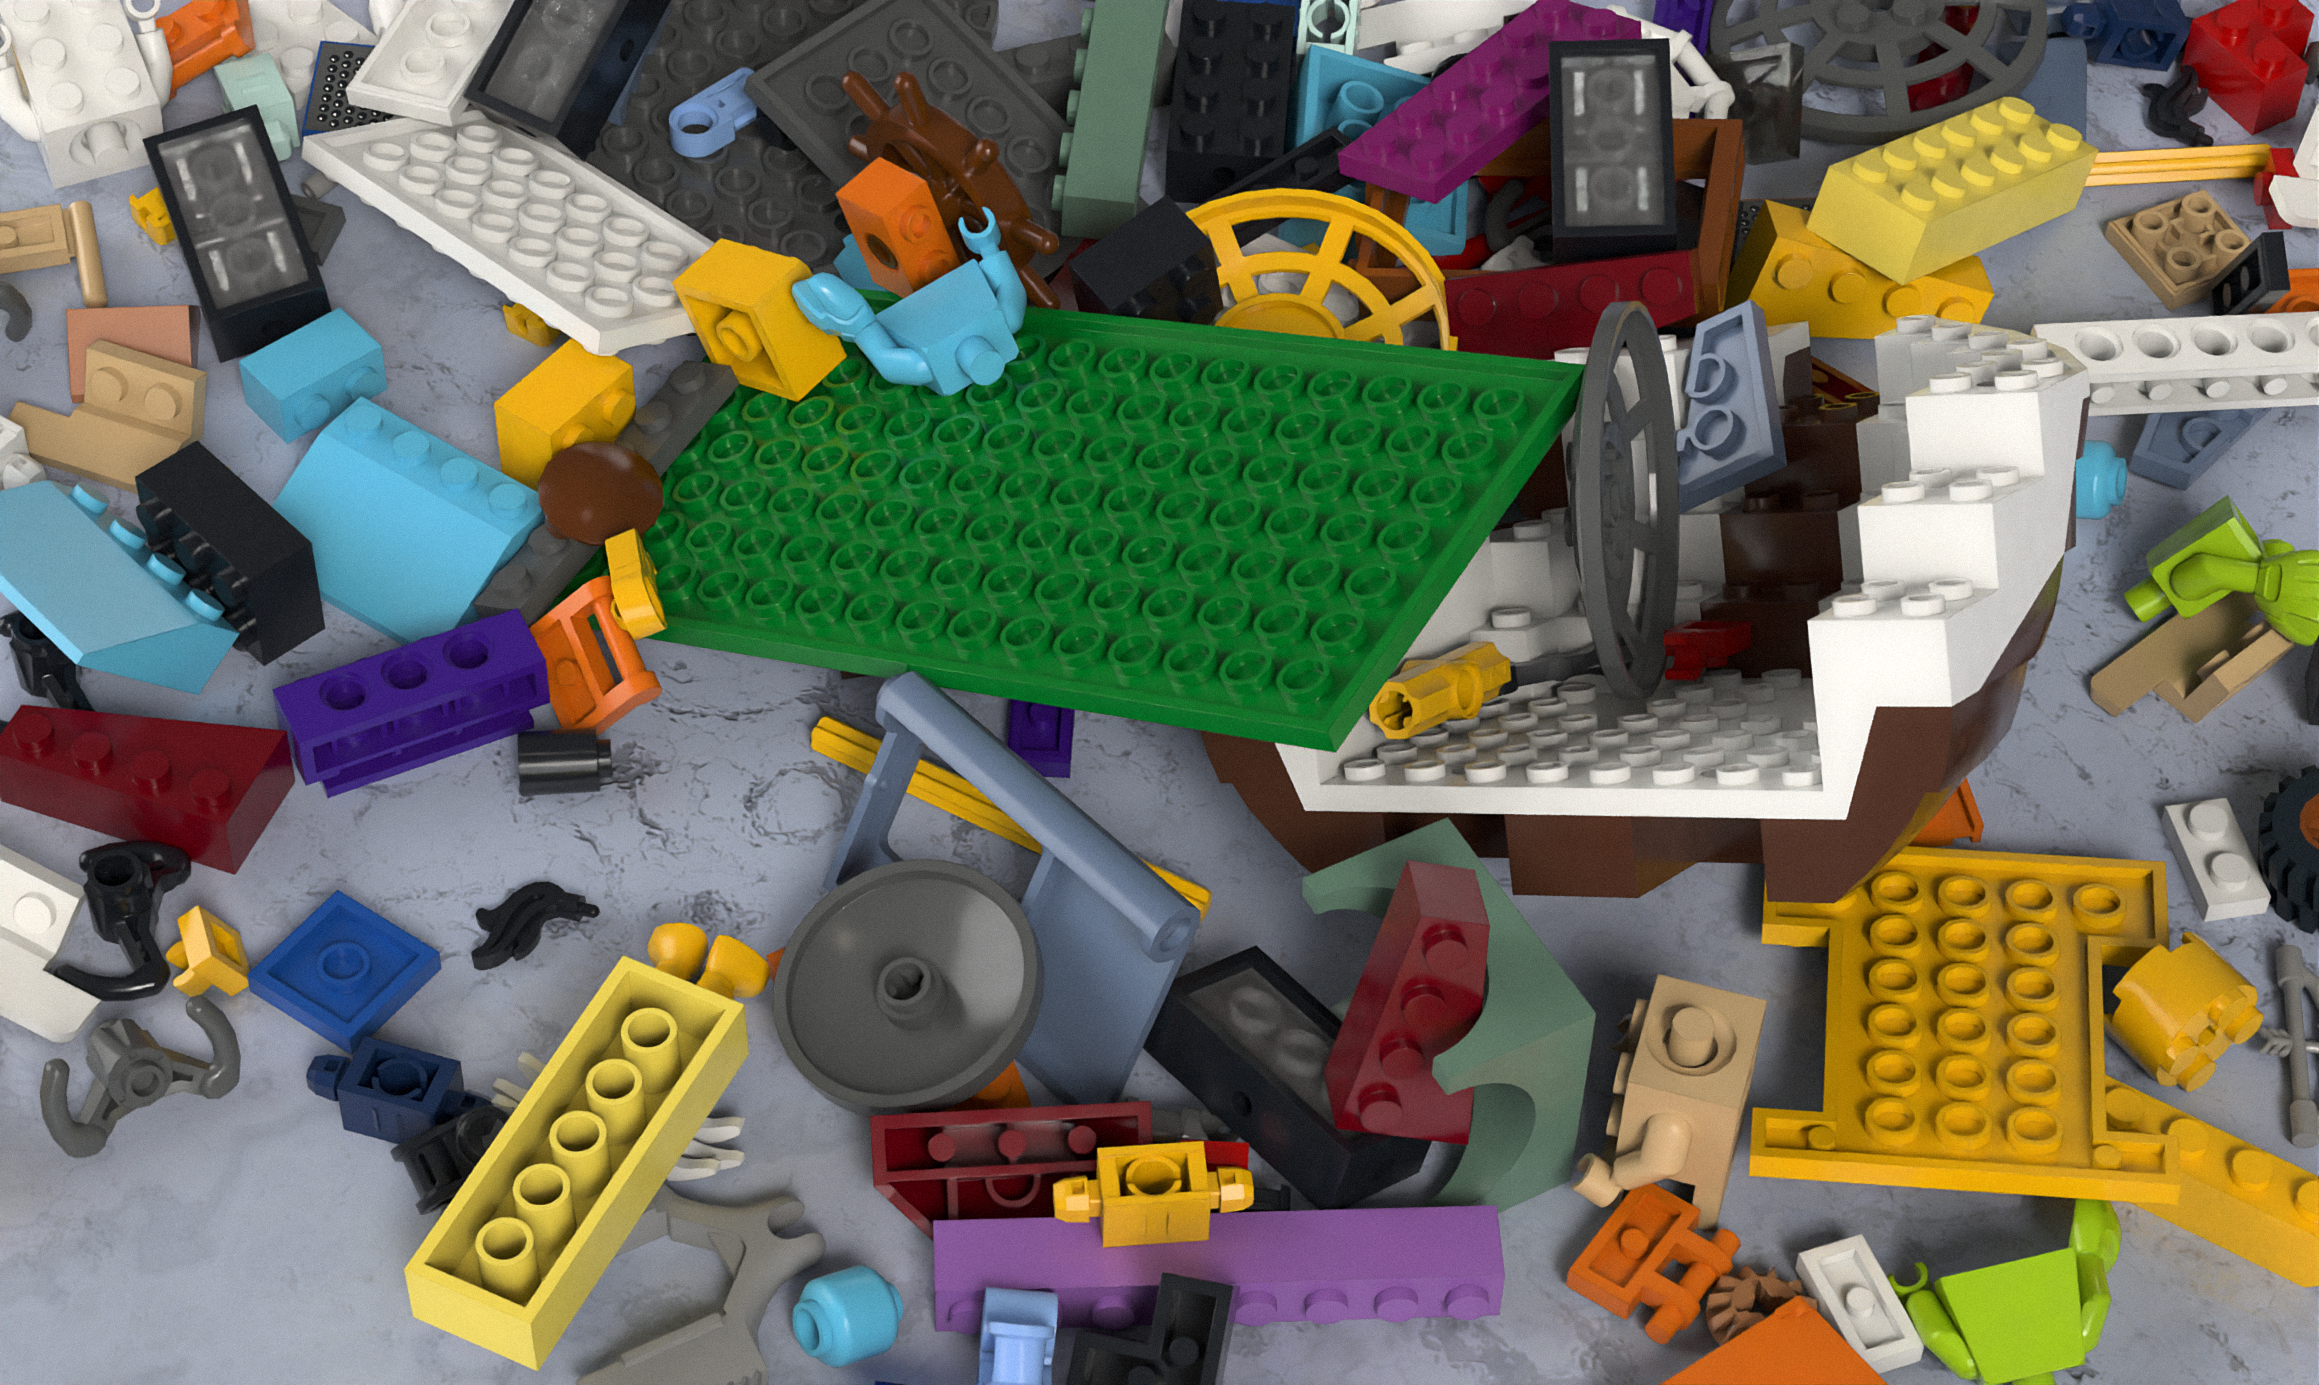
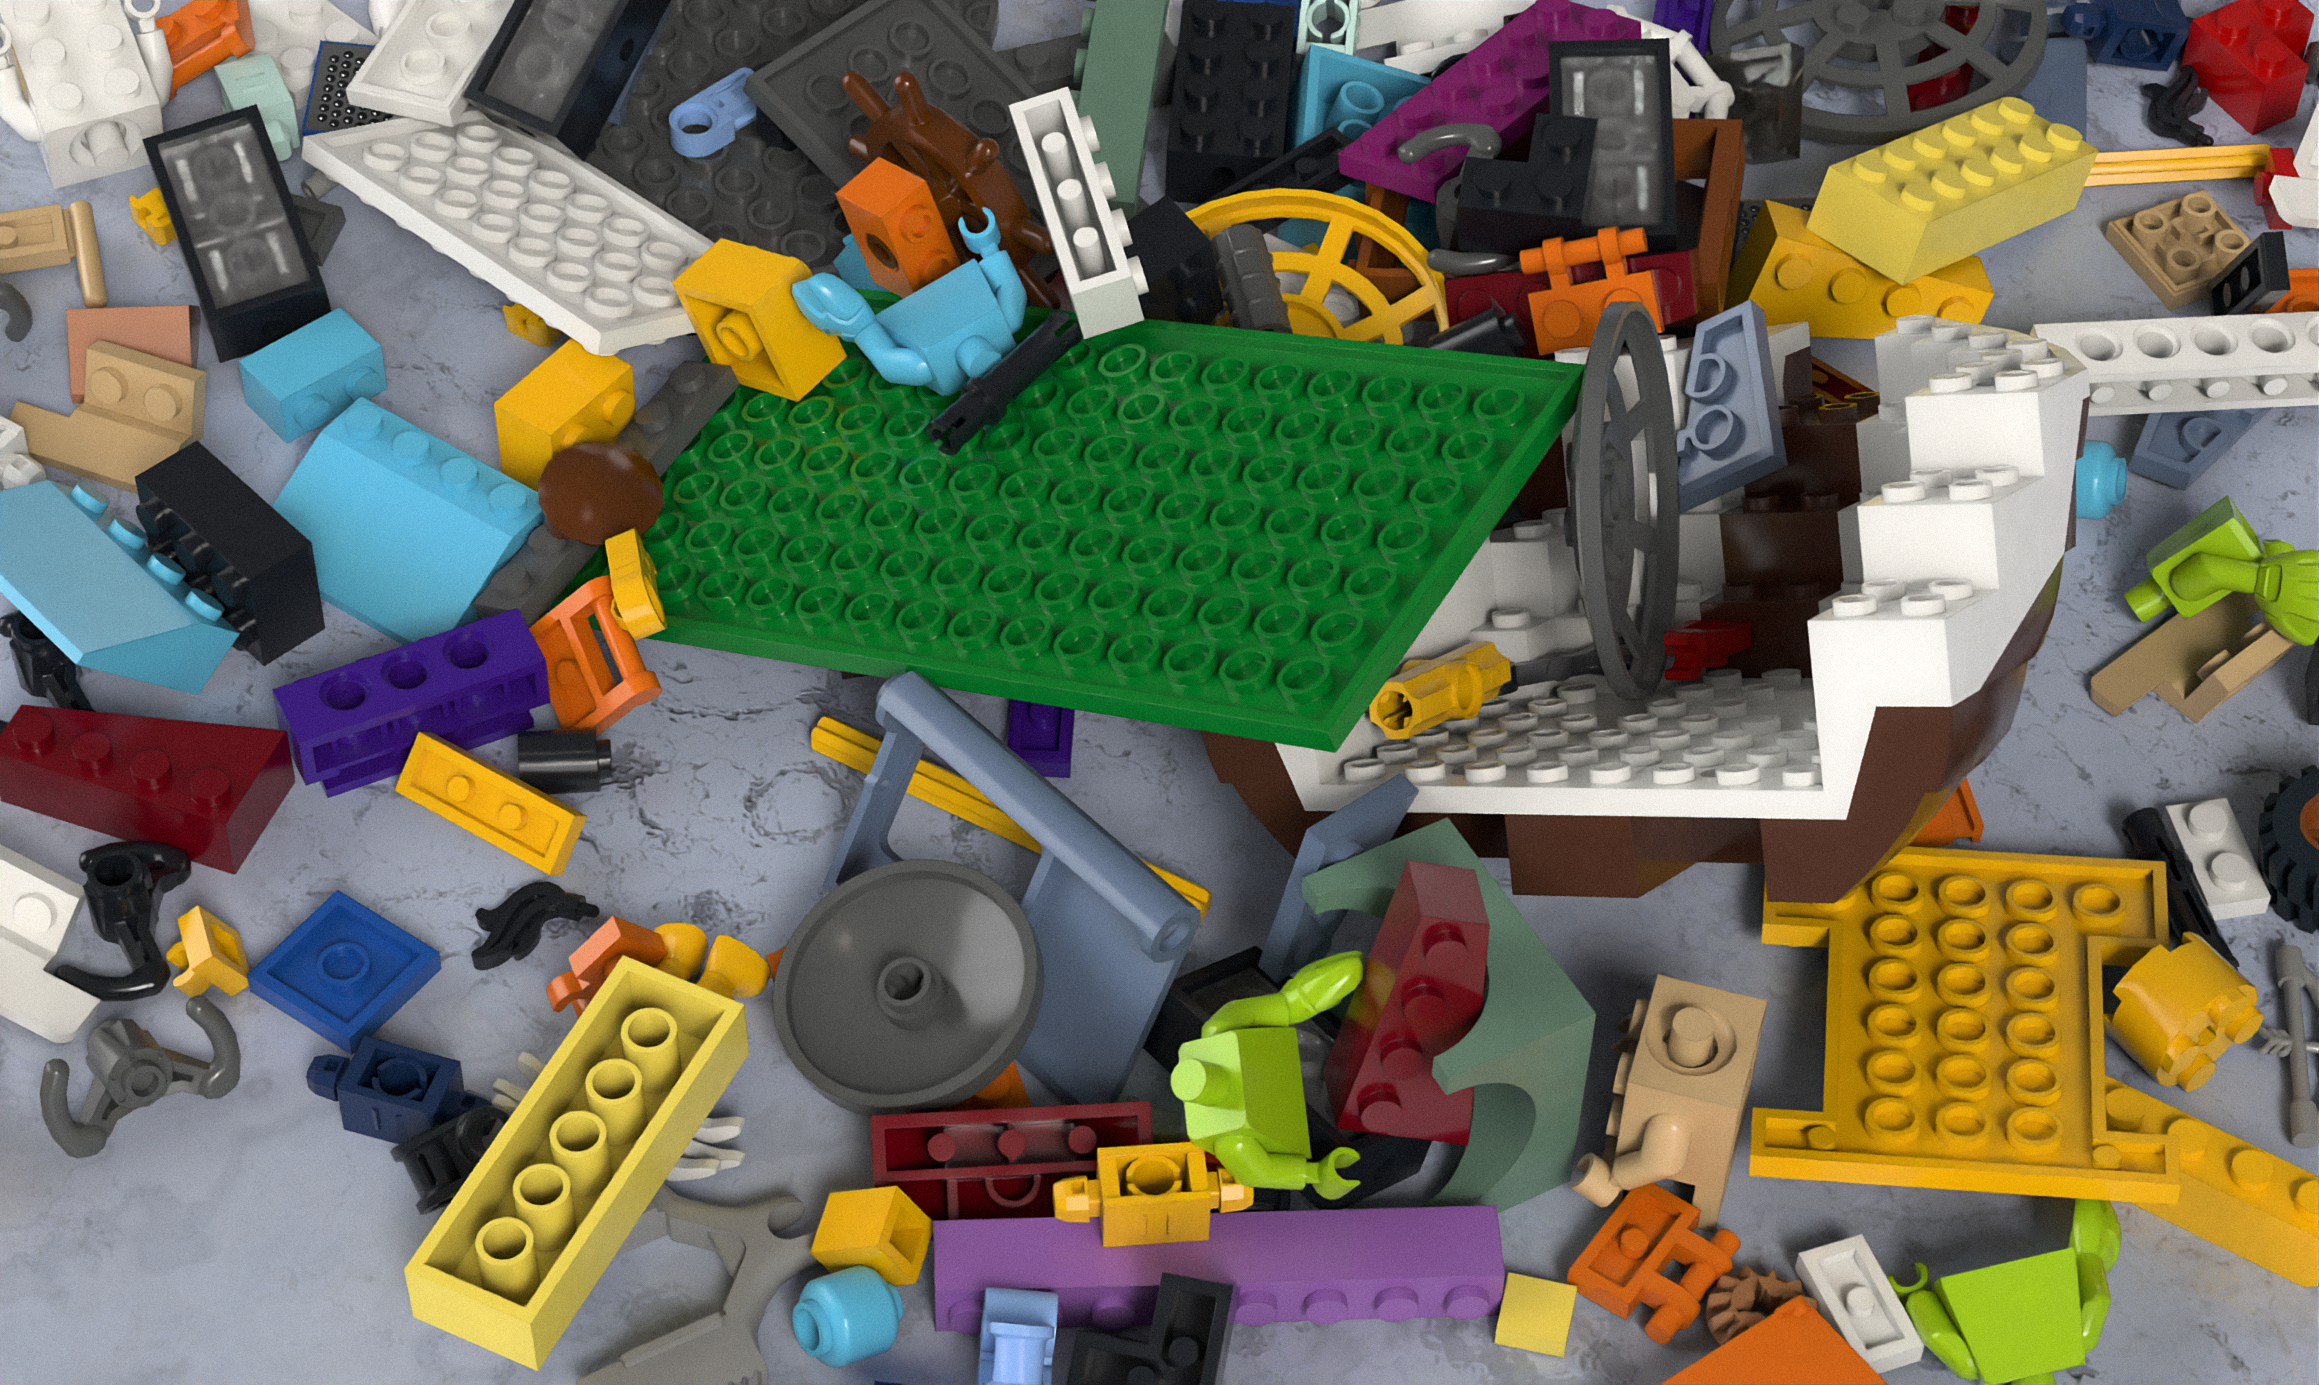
(490, 803): none -> yellow plate
(597, 959): none -> orange plate
(876, 1231): none -> yellow brick
(986, 398): none -> black pin
(1077, 213): none -> white brick
(1247, 1083): none -> lime torso
(1249, 280): none -> dark grey axle
(1366, 823): none -> sand blue wing
(1482, 143): none -> dark grey piece
(1485, 333): none -> black brick
(1520, 204): none -> black brick
(1535, 1314): none -> light yellow tile
(1570, 311): none -> orange plate
(2185, 903): none -> black pin

